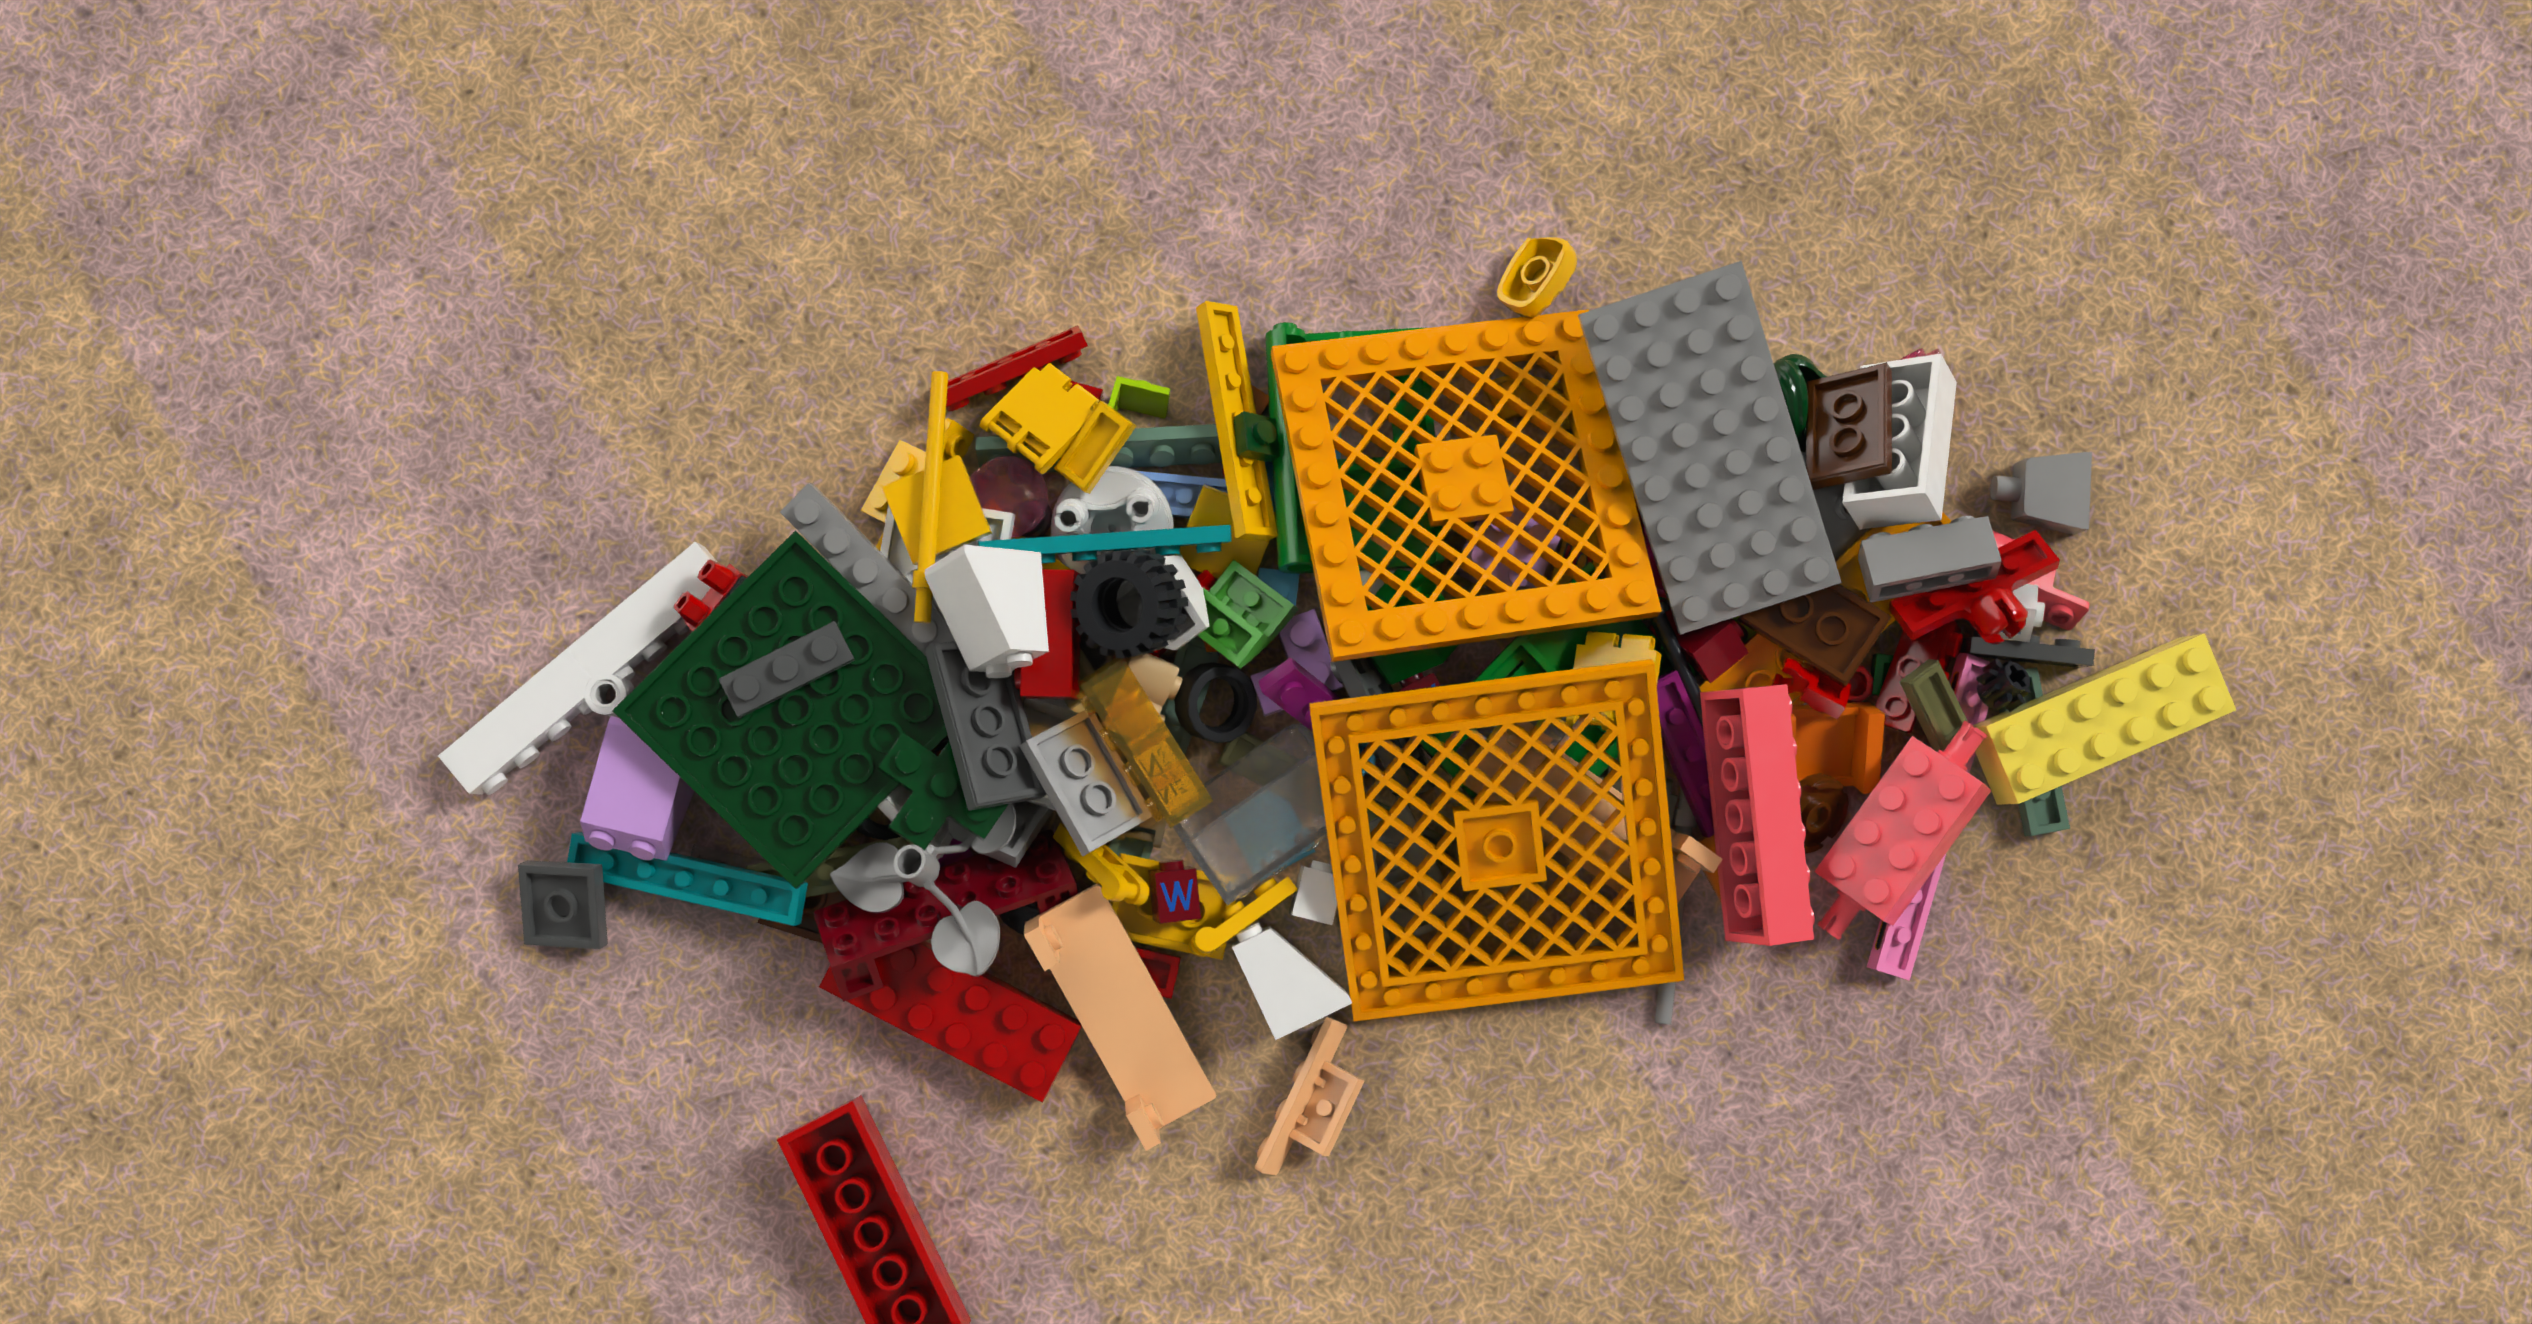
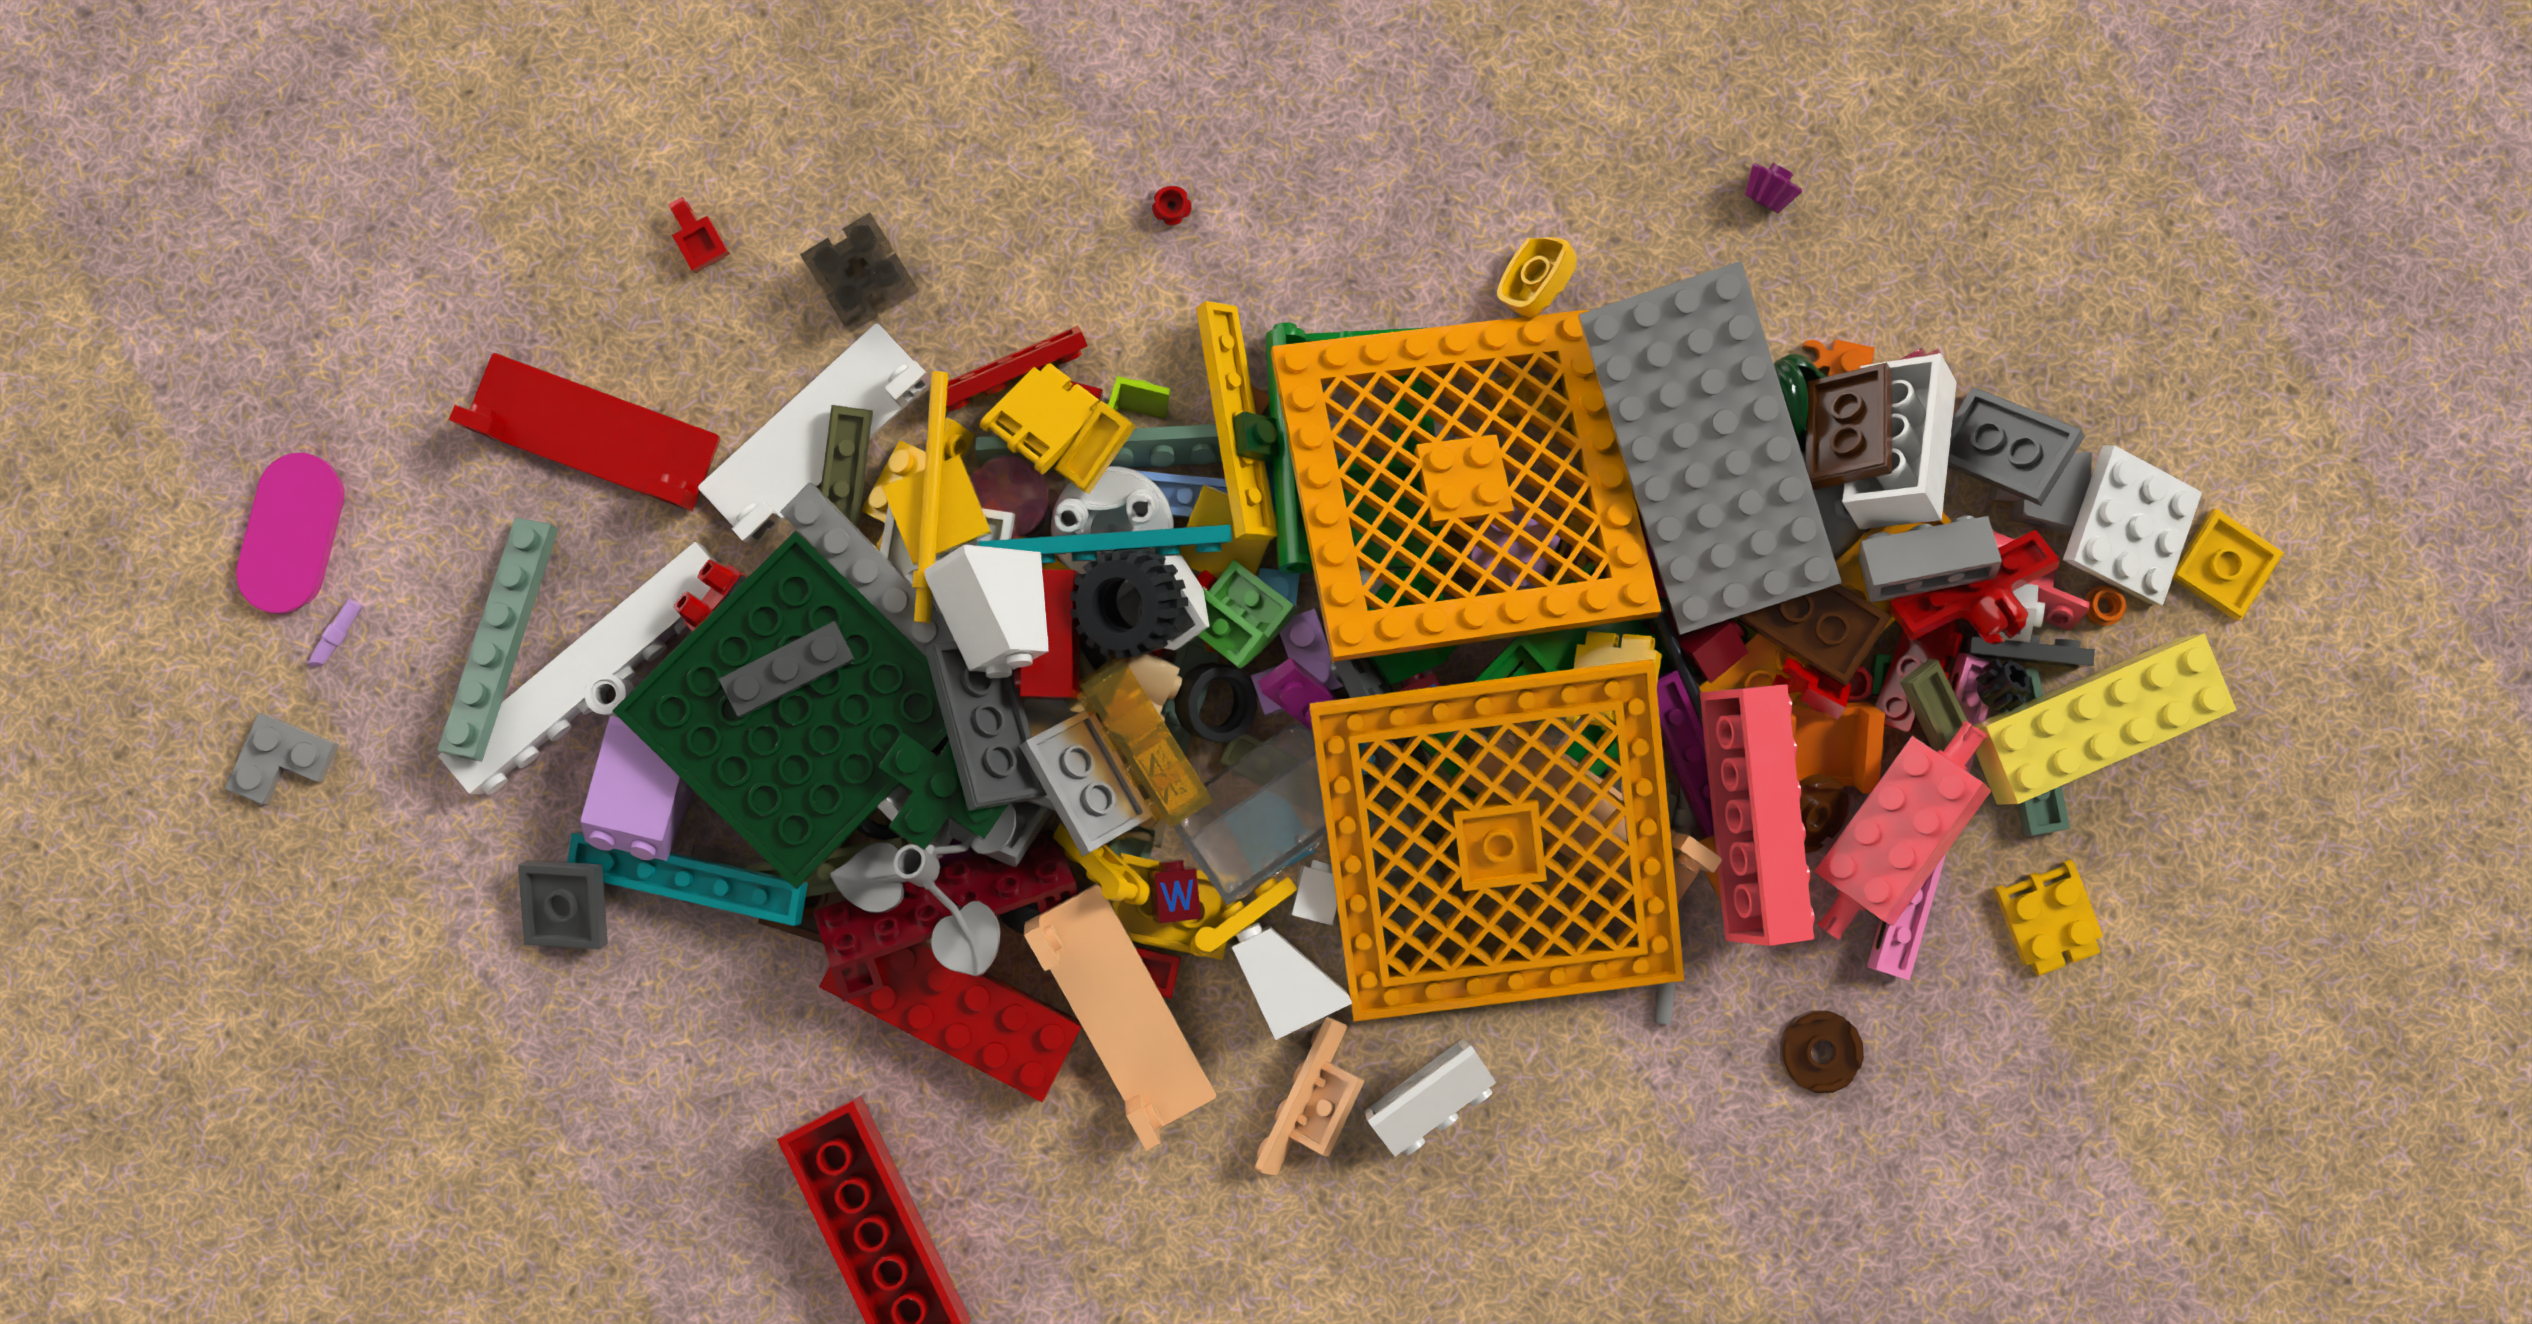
(272, 748): none -> light grey plate
(290, 533): none -> dark pink tile
(335, 633): none -> lavender piece
(498, 639): none -> sand green plate
(590, 431): none -> red bracket
(698, 238): none -> red plate
(792, 444): none -> white bracket
(836, 266): none -> clear smoke brick
(846, 459): none -> olive tile
(1164, 197): none -> red plate
(1430, 1098): none -> white slope
(1771, 187): none -> magenta piece
(1797, 1045): none -> reddish brown tile
(1842, 357): none -> orange plate
(2010, 445): none -> dark grey plate
(2050, 919): none -> yellow plate
(2116, 605): none -> orange plate
(2132, 525): none -> white plate
(2226, 564): none -> yellow tile

